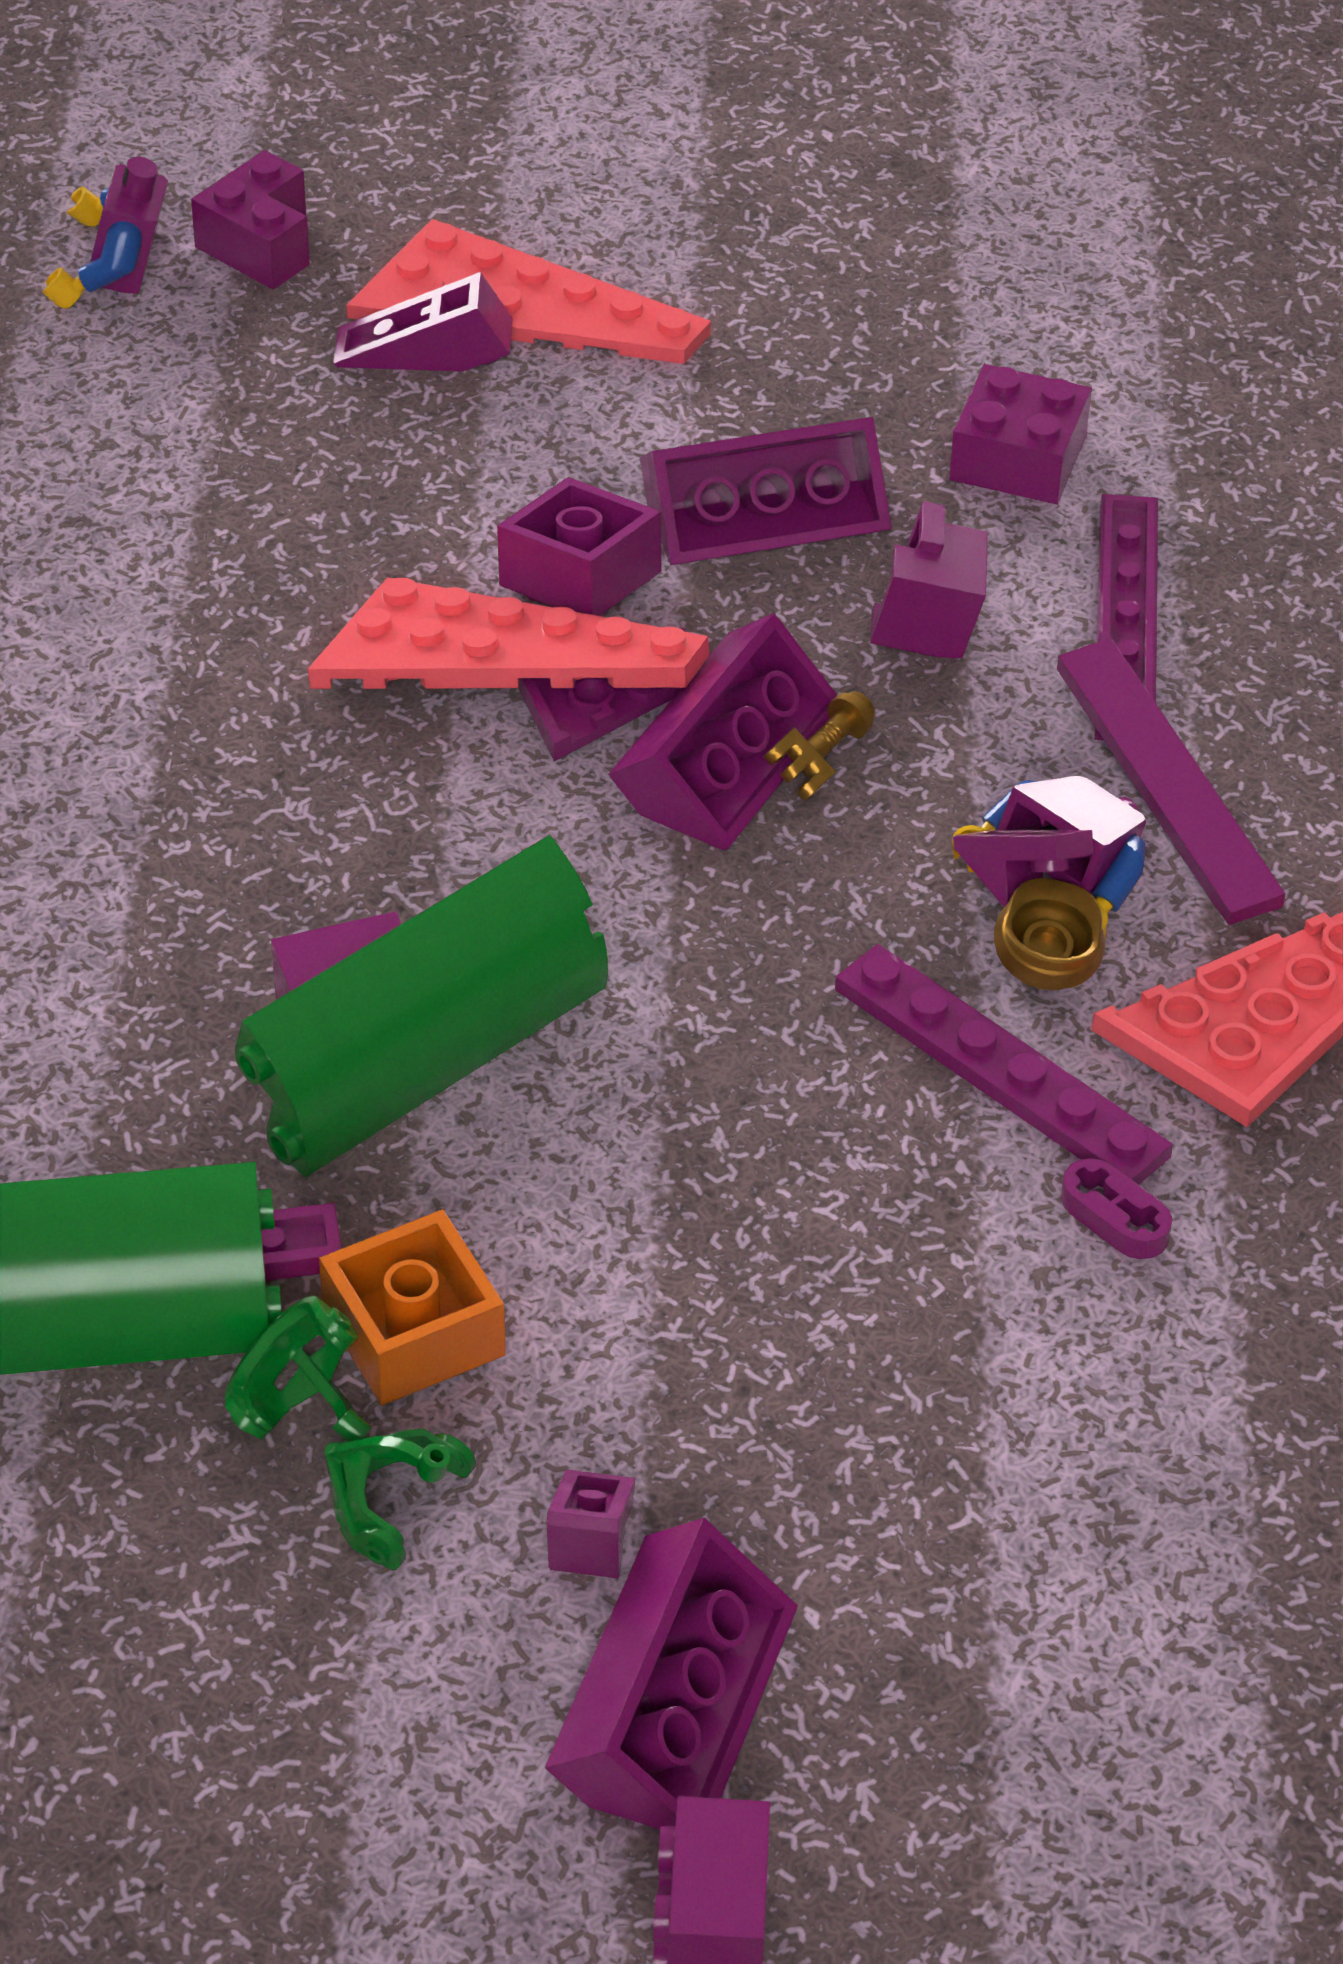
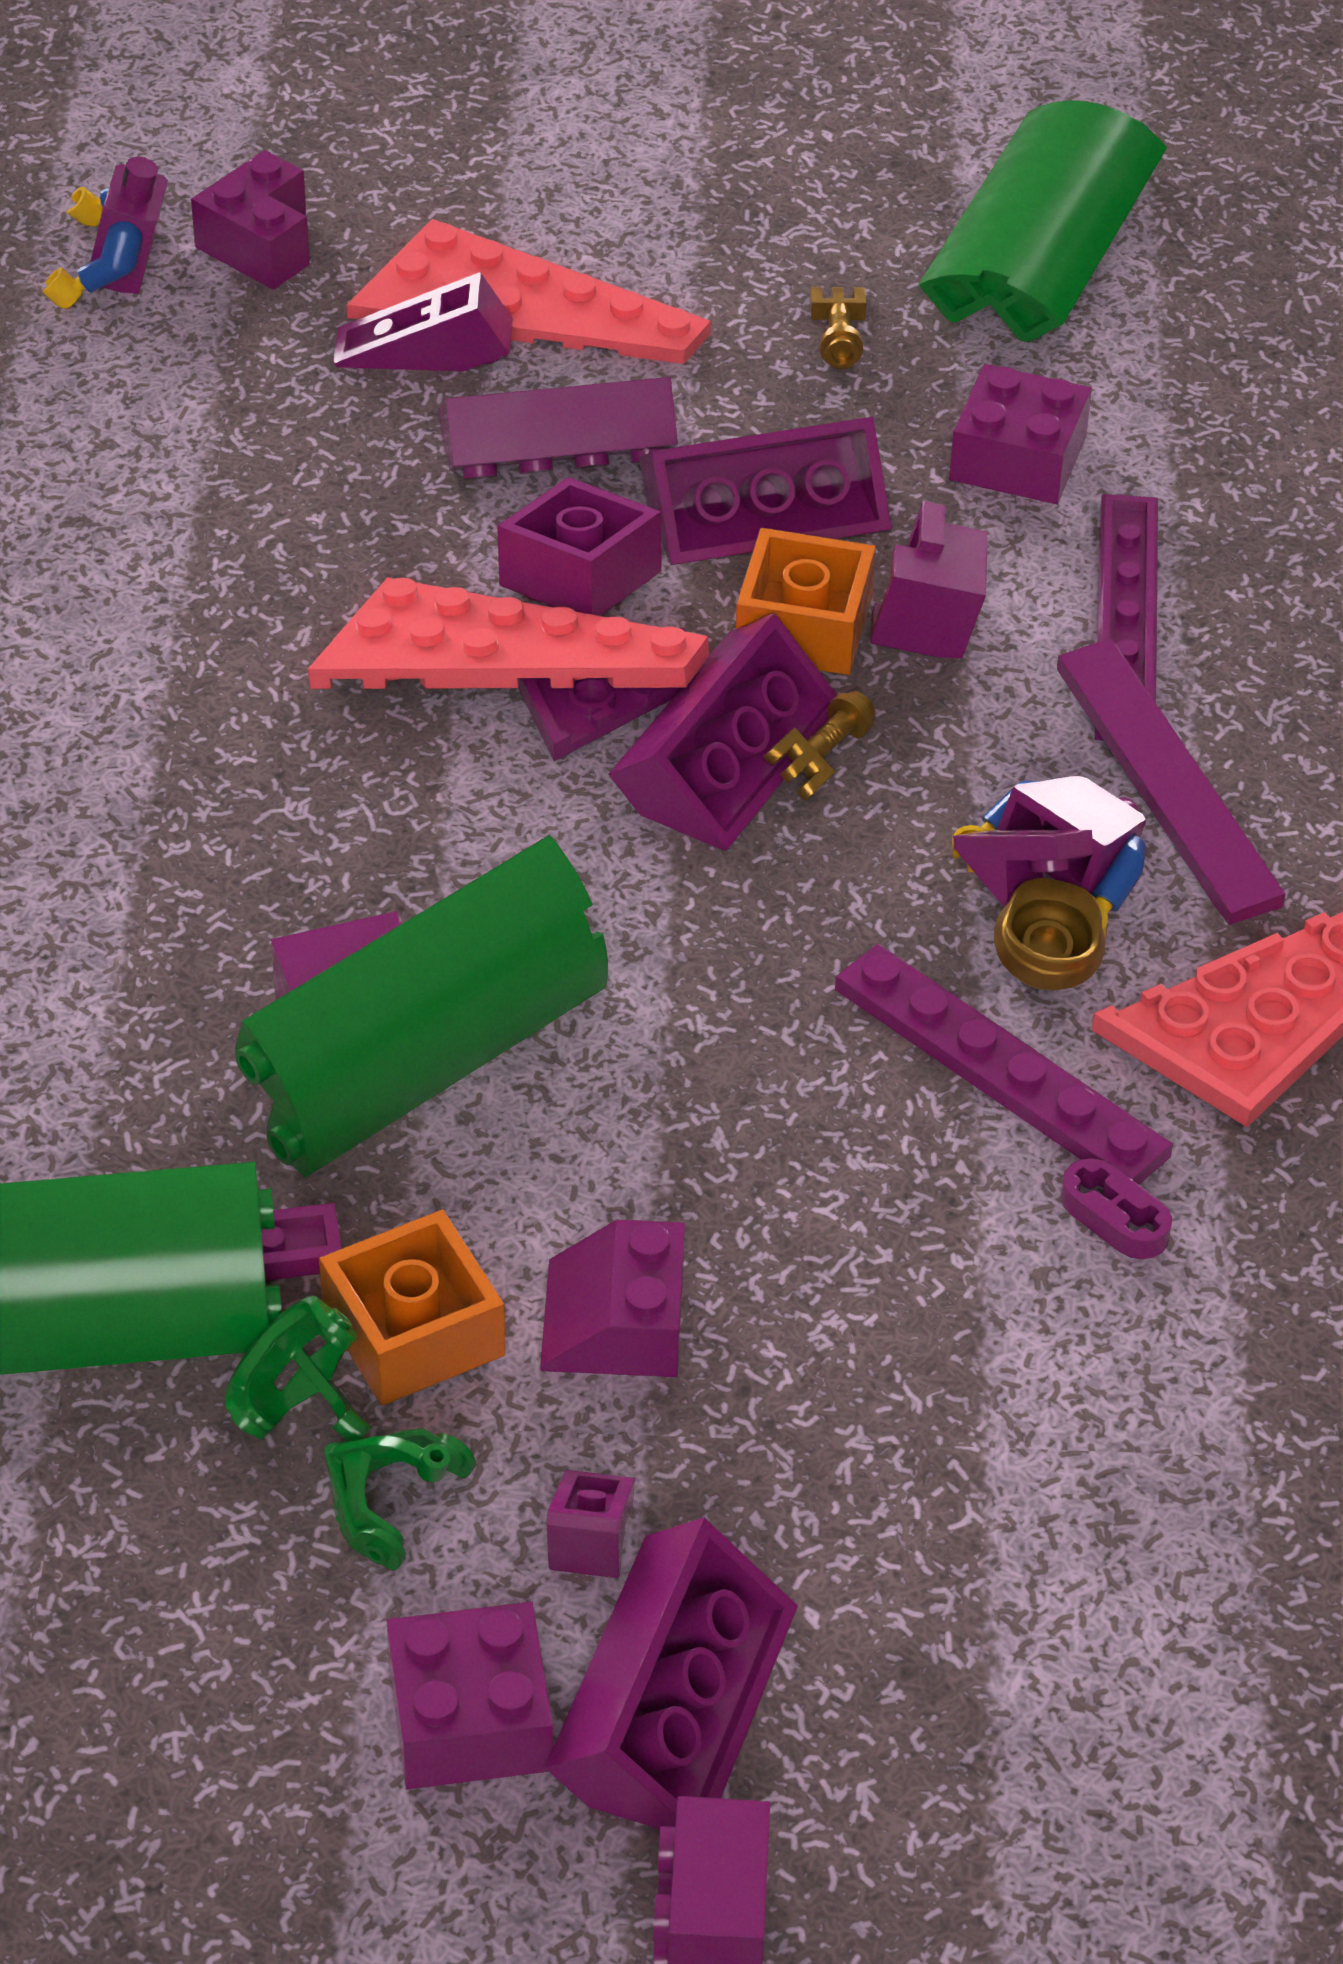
(469, 1695): none -> magenta brick
(557, 425): none -> magenta slope
(616, 1301): none -> magenta slope
(816, 591): none -> orange brick
(840, 344): none -> pearl gold hinge
(1044, 216): none -> green cylinder

